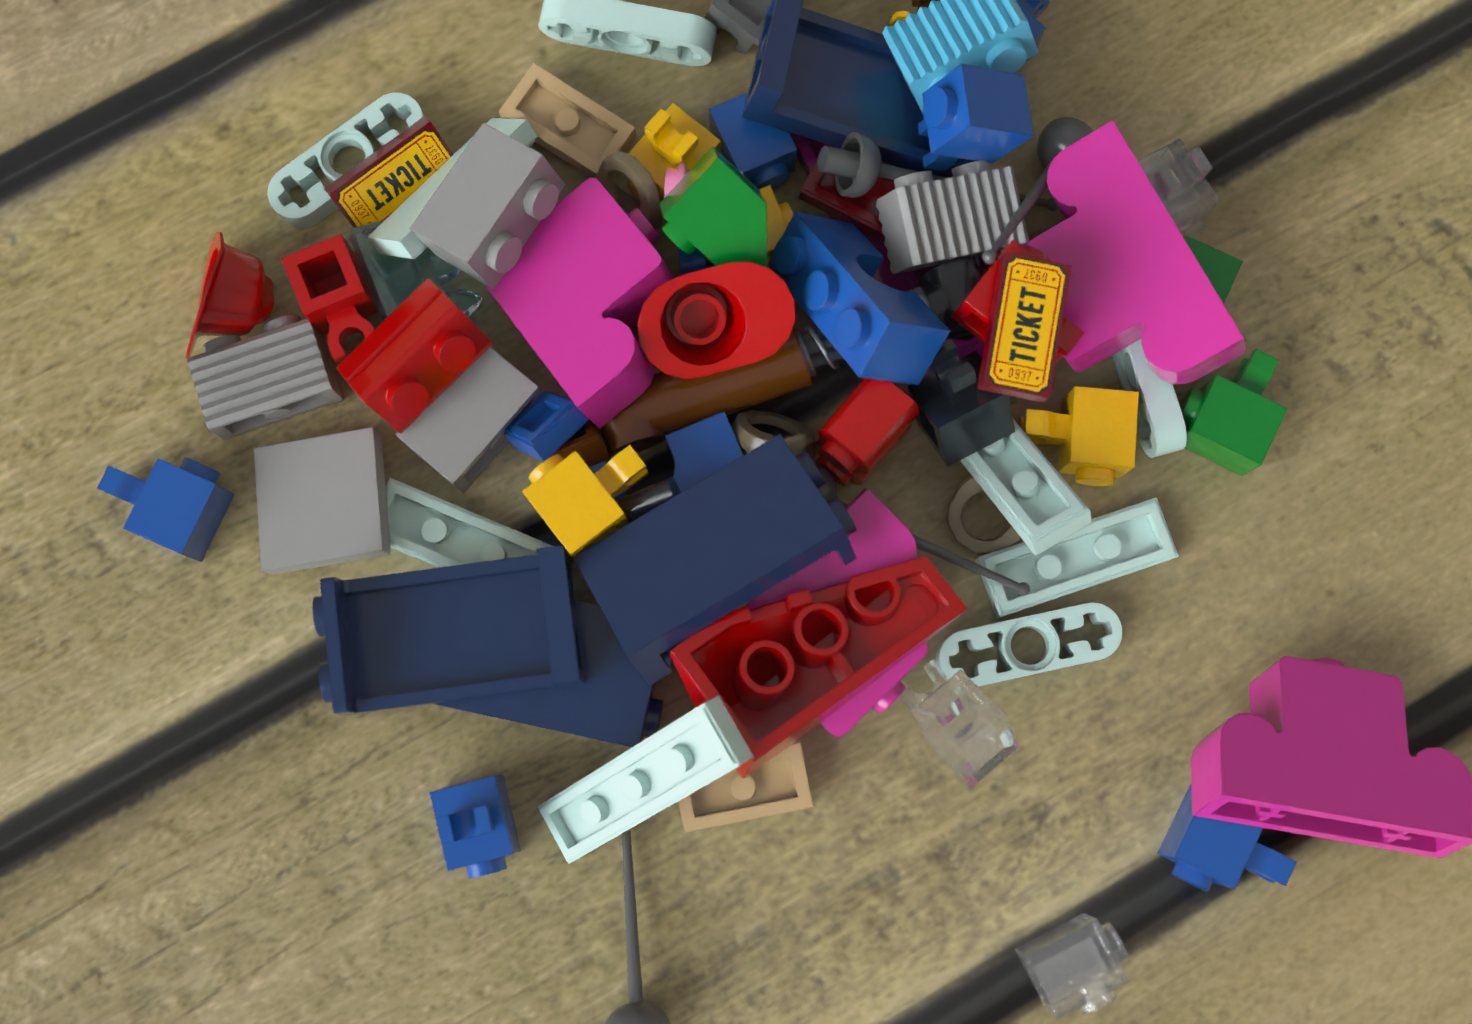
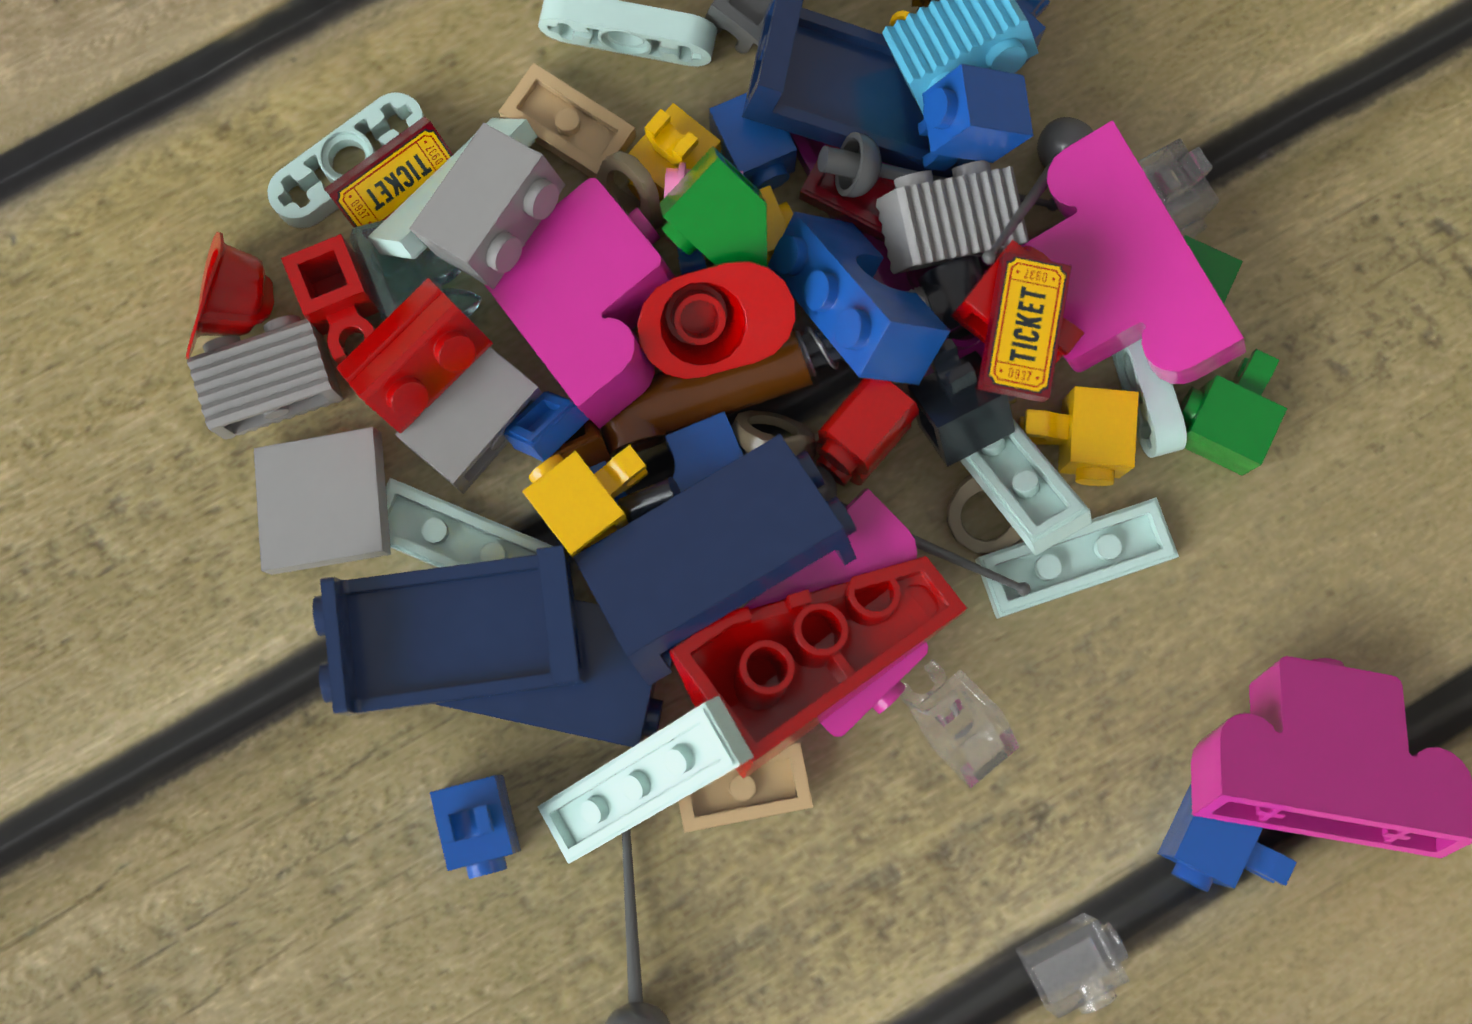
(174, 505): blue brick -> none
(1069, 619): light aqua beam -> none

